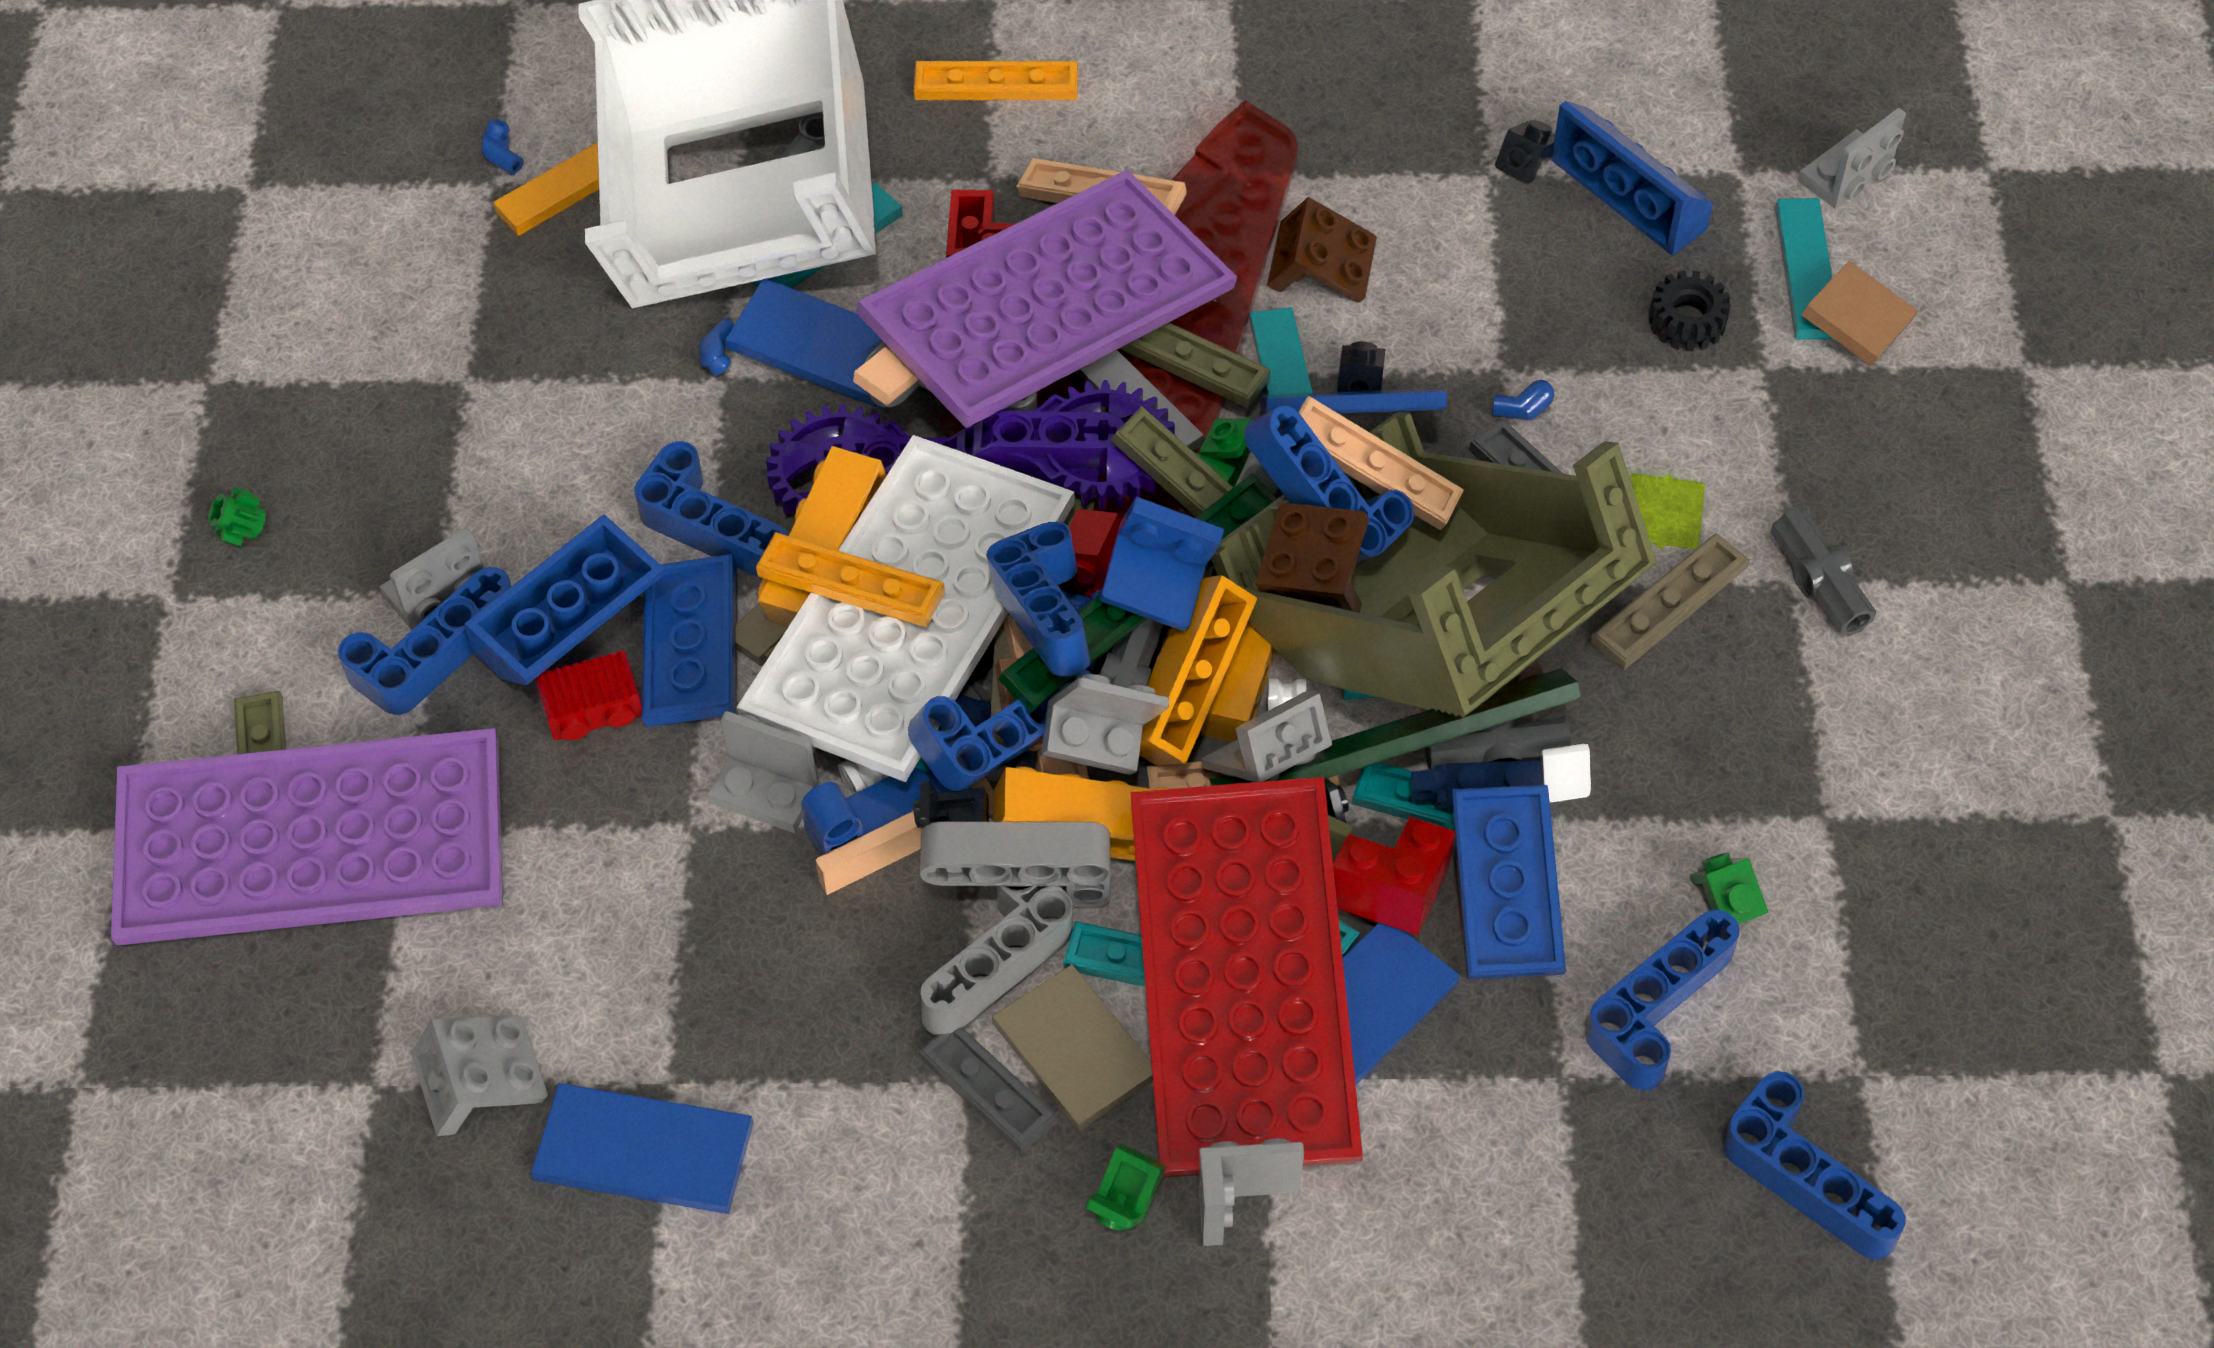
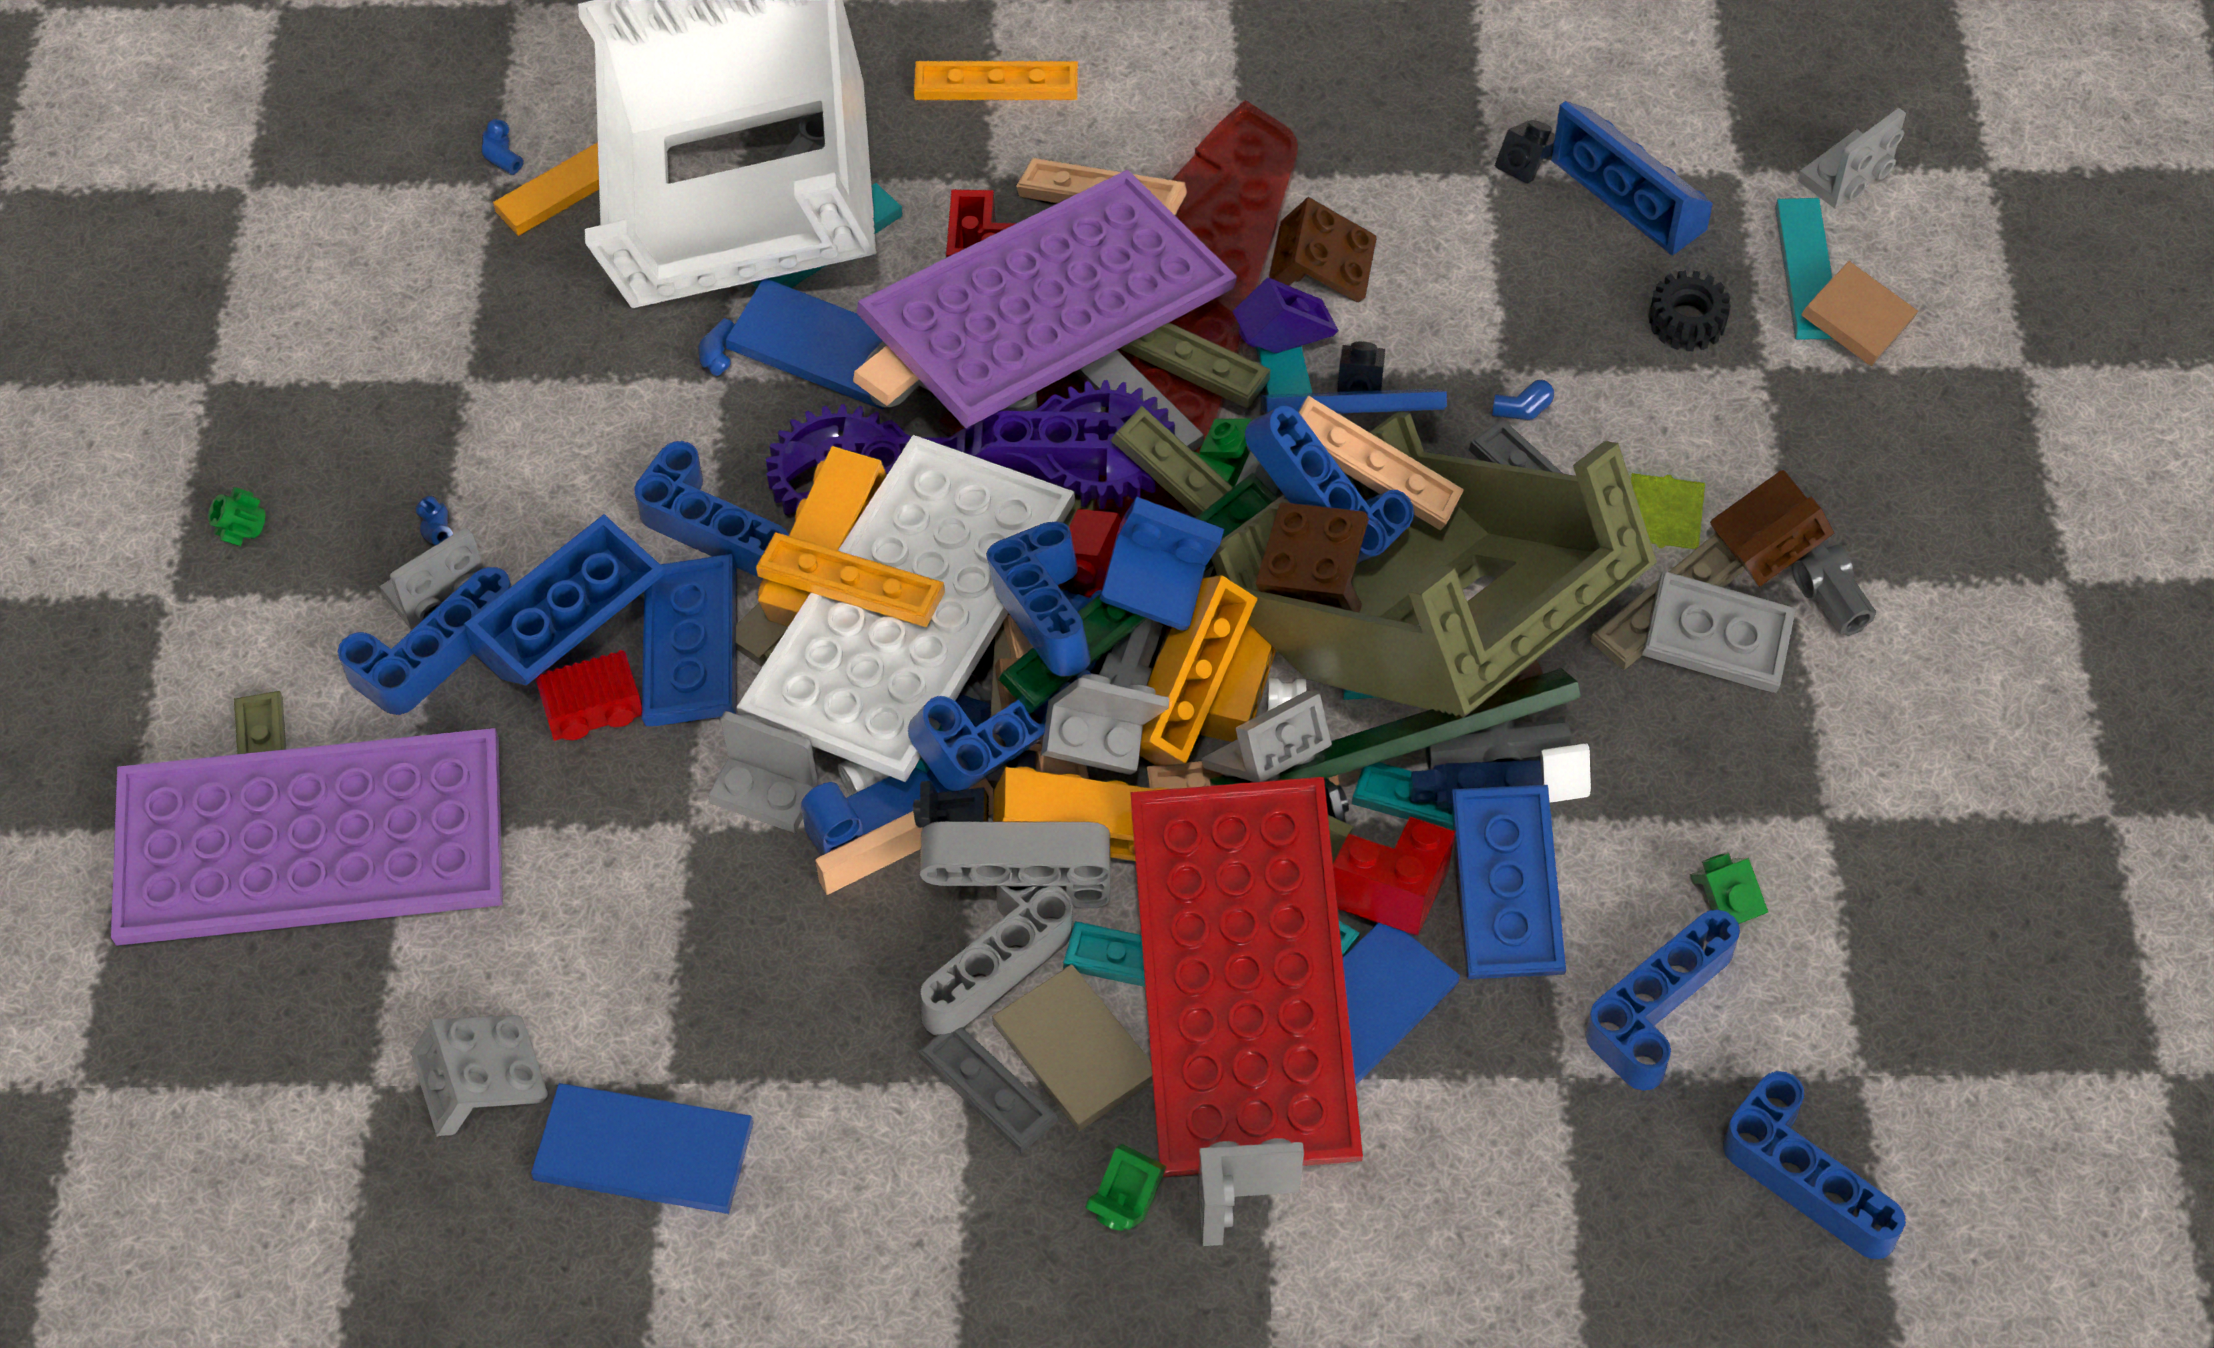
(435, 520): none -> blue arm
(1282, 317): none -> dark purple slope
(1719, 632): none -> light grey tile
(1772, 527): none -> reddish brown bracket

